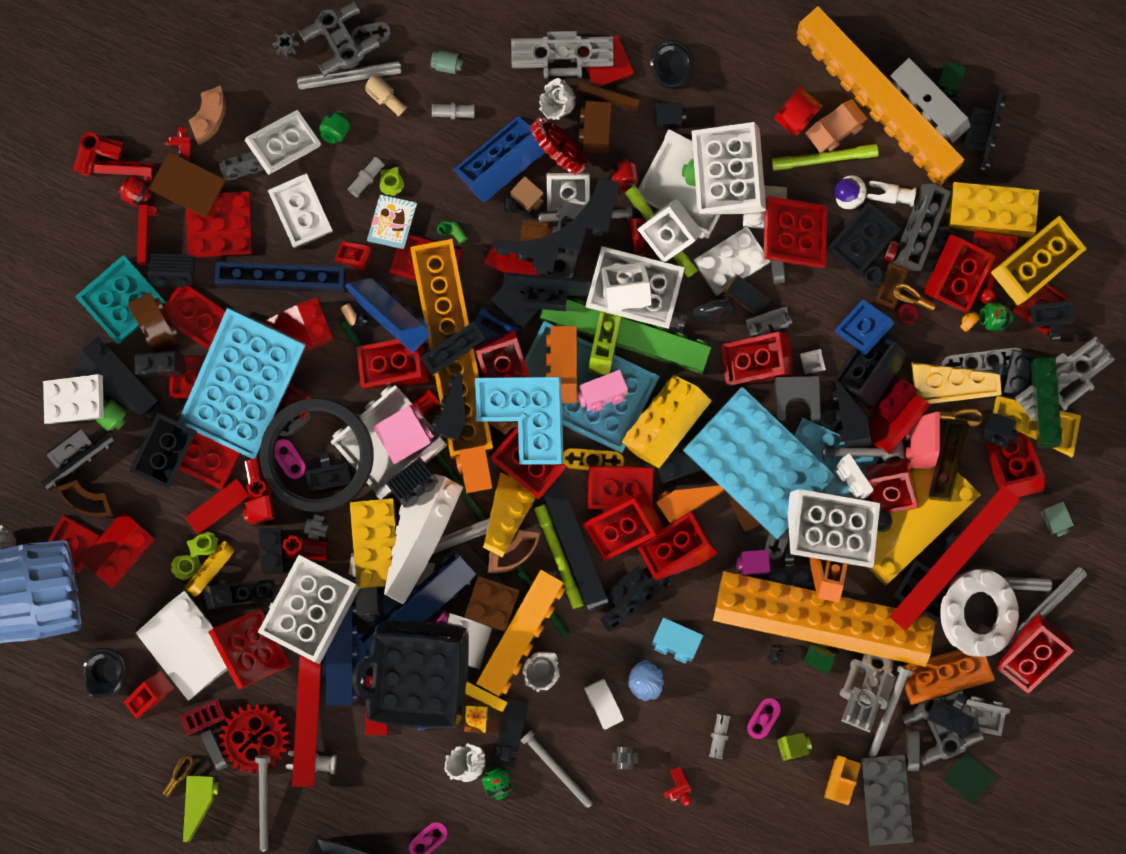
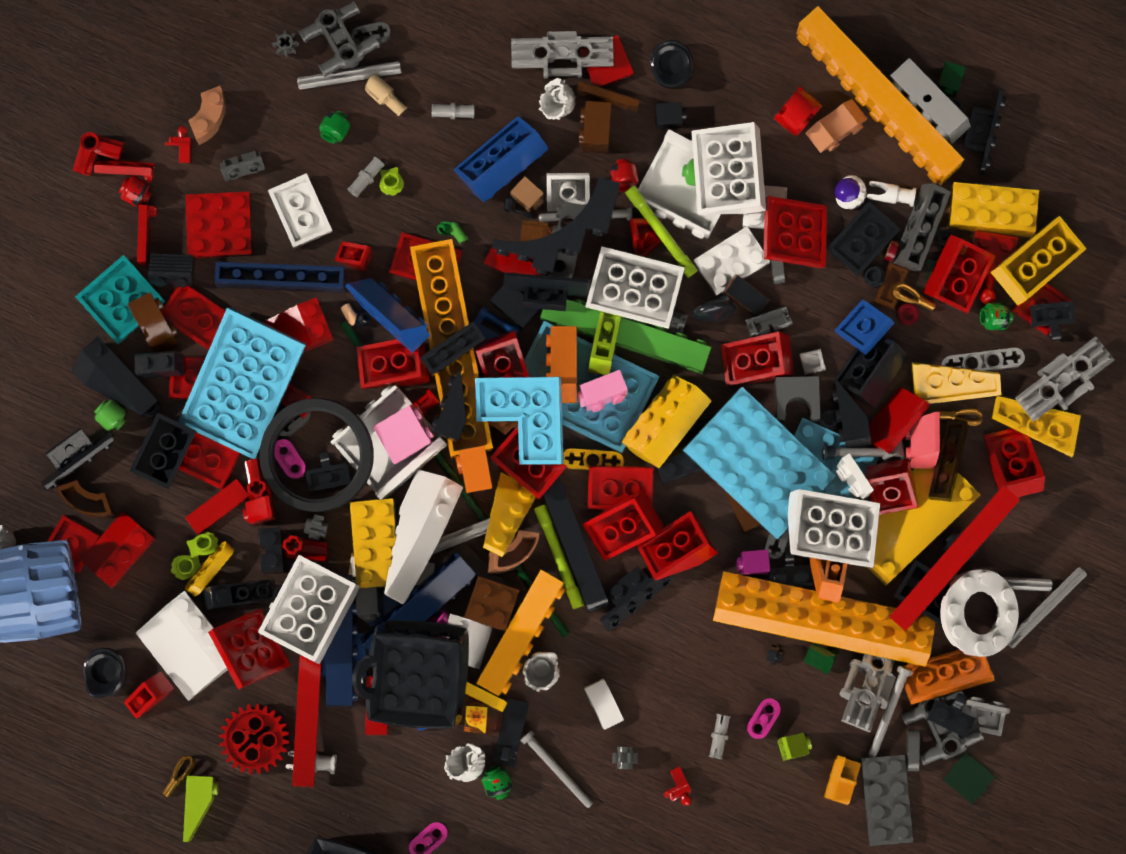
(73, 399): white plate -> none
(187, 185): reddish brown tile -> none
(214, 750): dark grey beam -> none
(218, 708): dark red slope -> none
(263, 800): light grey bar -> none
(282, 142): white plate -> none
(391, 221): sticker -> none
(412, 482): black brick -> none
(446, 61): sand green brick -> none
(550, 136): red gear -> none
(626, 286): white slope -> none
(646, 681): medium blue hair -> none
(670, 230): white slope -> none
(676, 640): medium azure brick -> none
(680, 502): orange slope -> none
(789, 162): lime piece -> none
(885, 521): black plate -> none
(894, 399): dark red plate -> none
(969, 320): light orange tile -> none
(1000, 431): black brick -> none
(1016, 372): black plate -> none
(1035, 653): red slope -> none
(1046, 403): dark green brick -> none
(1057, 519): sand green brick -> none

